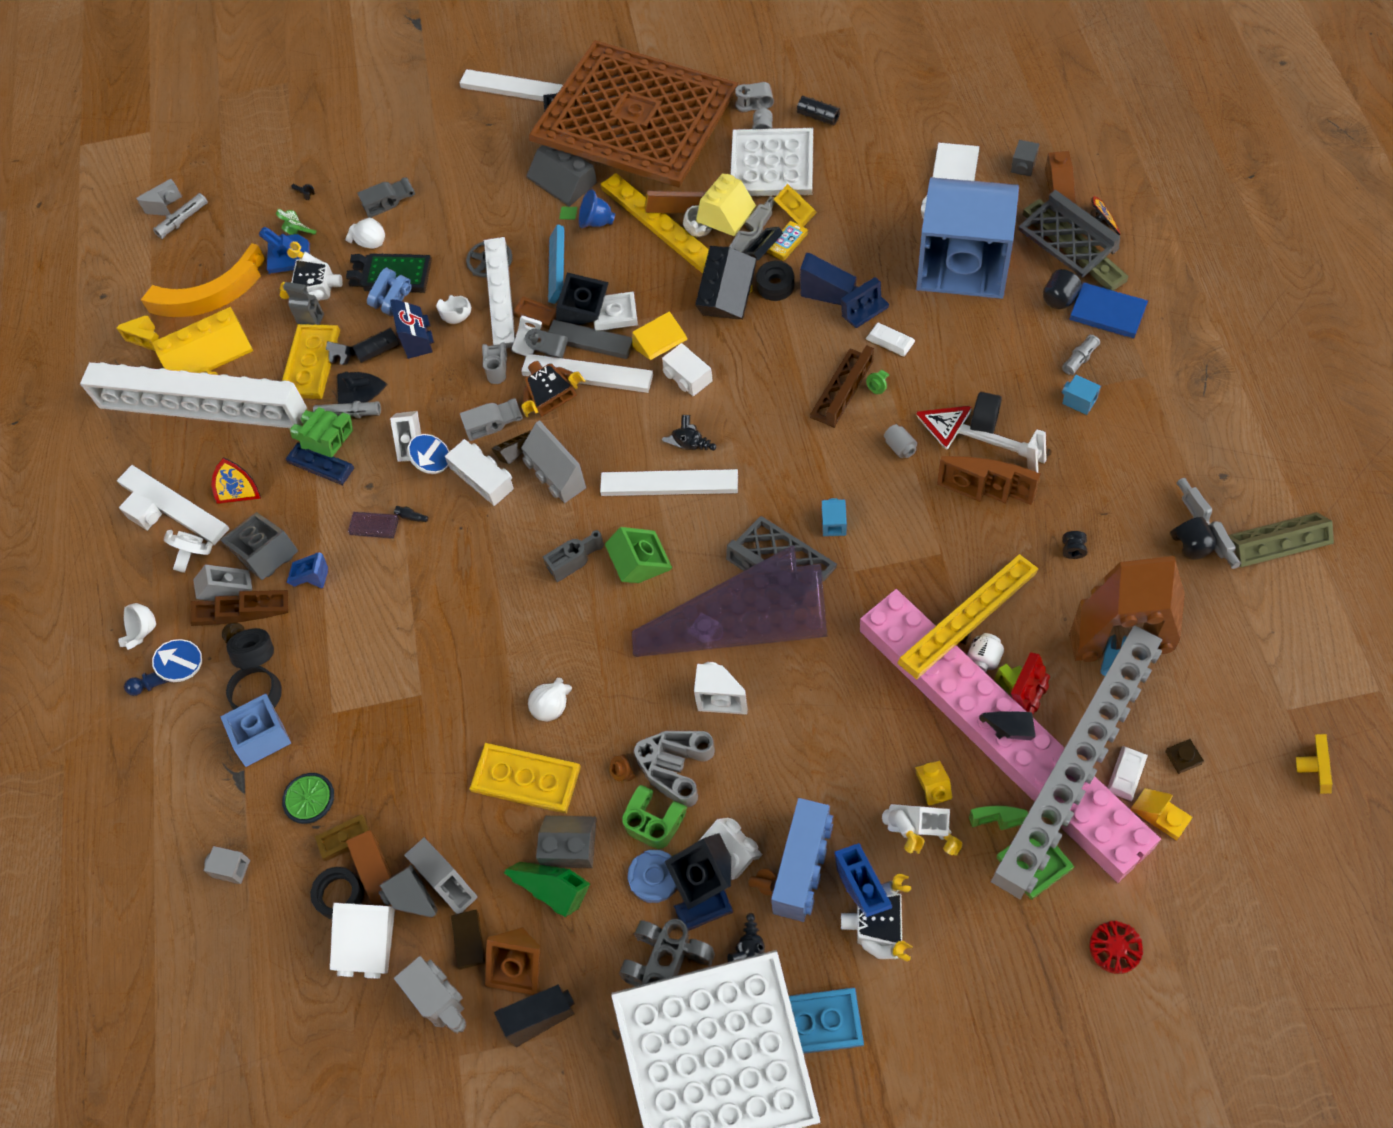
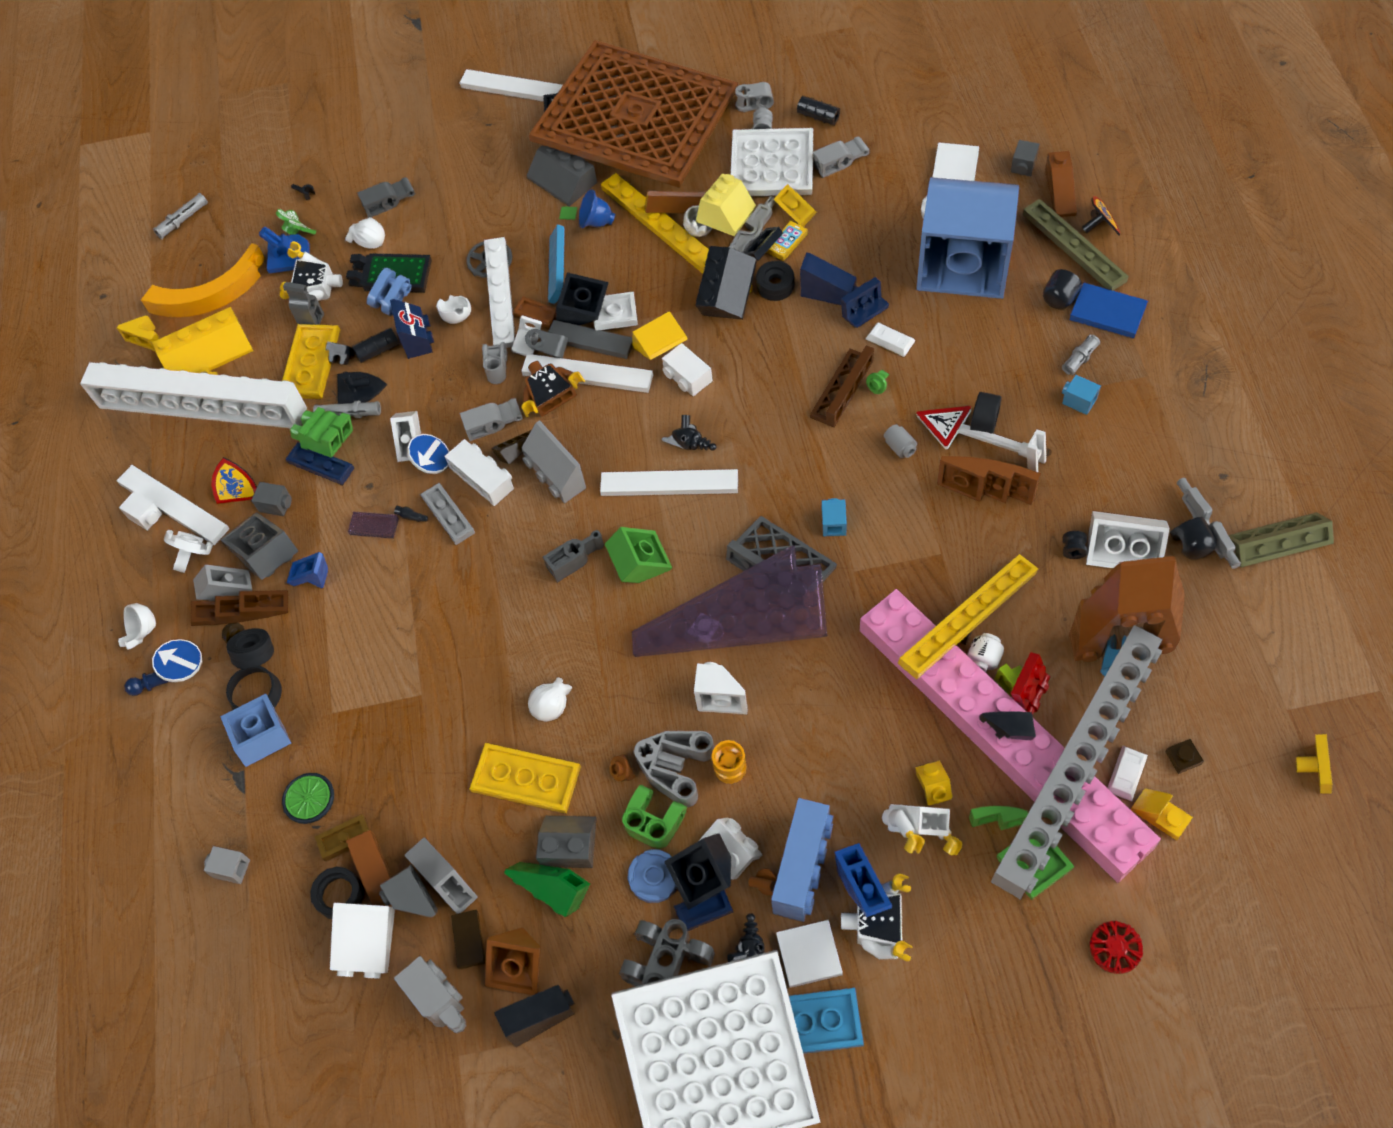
(158, 198): light grey slope -> none
(271, 499): none -> dark grey brick
(447, 513): none -> light grey tile
(729, 761): none -> light orange wheel
(809, 953): none -> white tile
(838, 156): none -> light grey piece
(1083, 224): dark grey fence -> none
(1124, 538): none -> white slope

